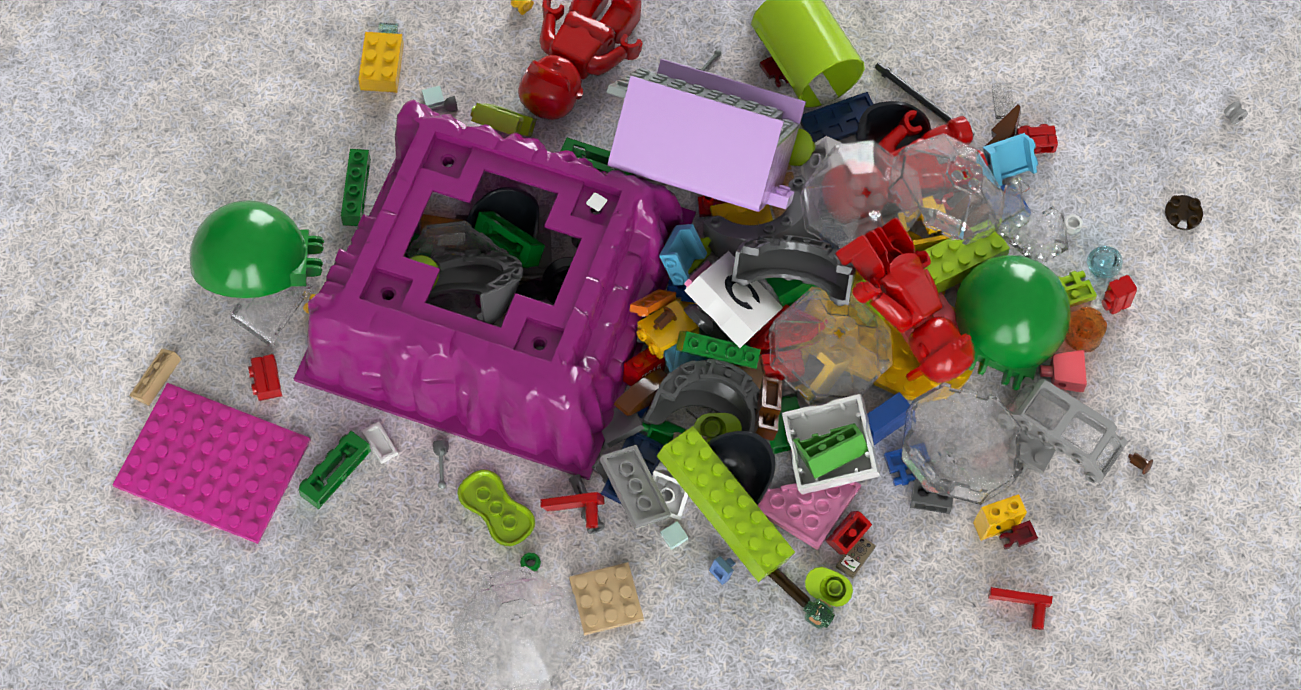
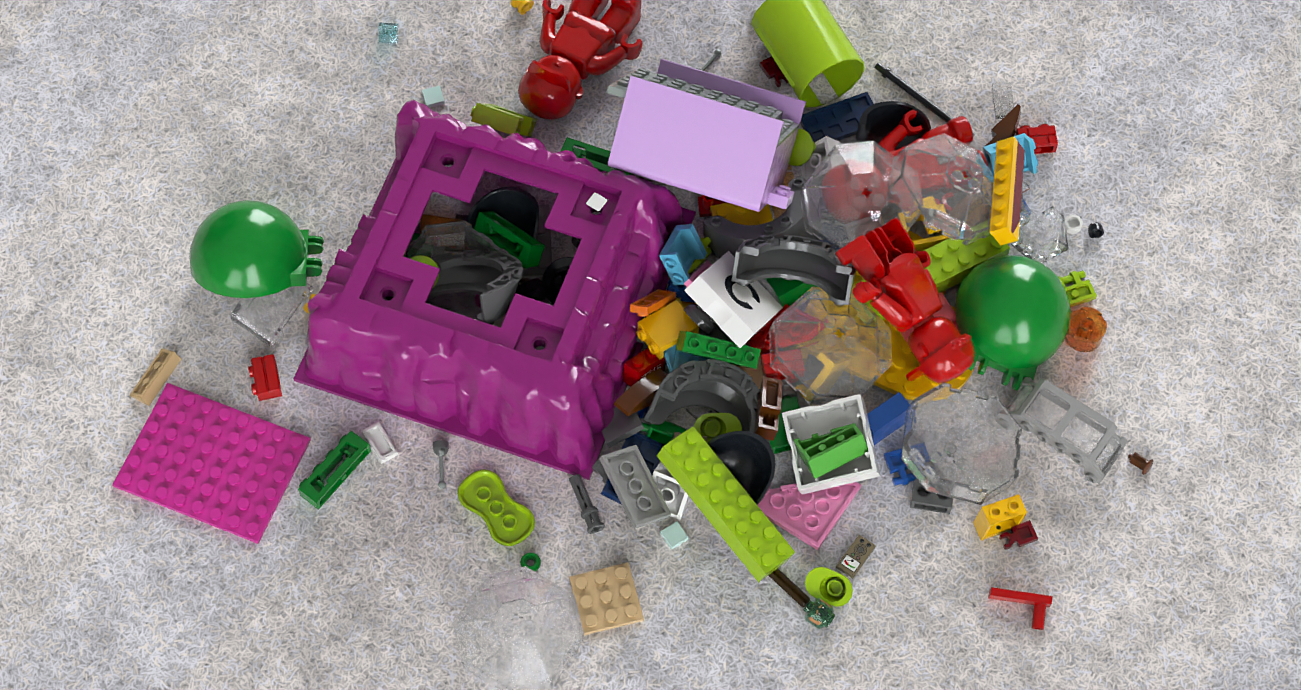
(355, 187): green brick -> none
(381, 62): yellow brick -> none
(449, 104): dark grey hinge -> none
(587, 500): red piece -> none
(664, 319): reddish brown piece -> none
(722, 569): medium blue tile -> none
(849, 532): red brick -> none
(1007, 191): none -> yellow brick
(1033, 453): light grey plate -> none
(1067, 371): coral torso -> none
(1099, 230): none -> black hinge
(1104, 262): clear light blue hat -> none
(1119, 294): red brick -> none
(1184, 212): dark brown dish -> none
(1235, 112): light grey wheel -> none

